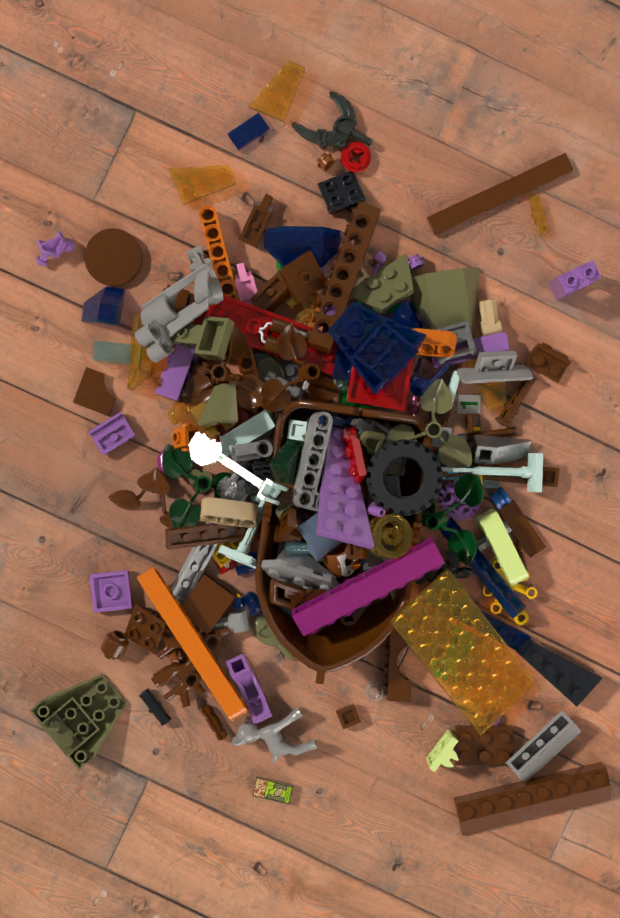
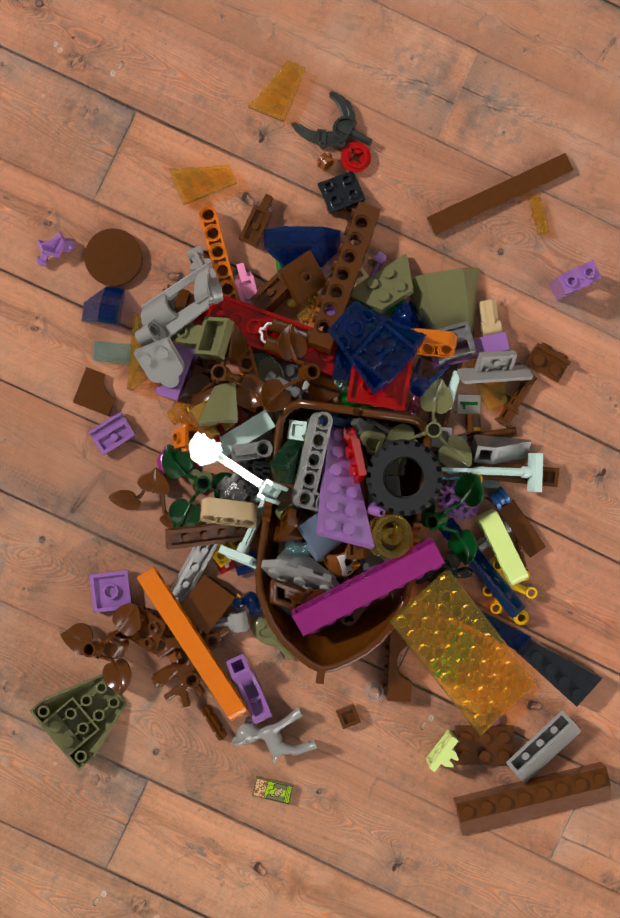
(79, 636): none -> reddish brown plant
(154, 707): black pin -> none
(161, 362): none -> light grey plate
(248, 131): clear blue tile -> none
(416, 262): medium lavender plate -> none

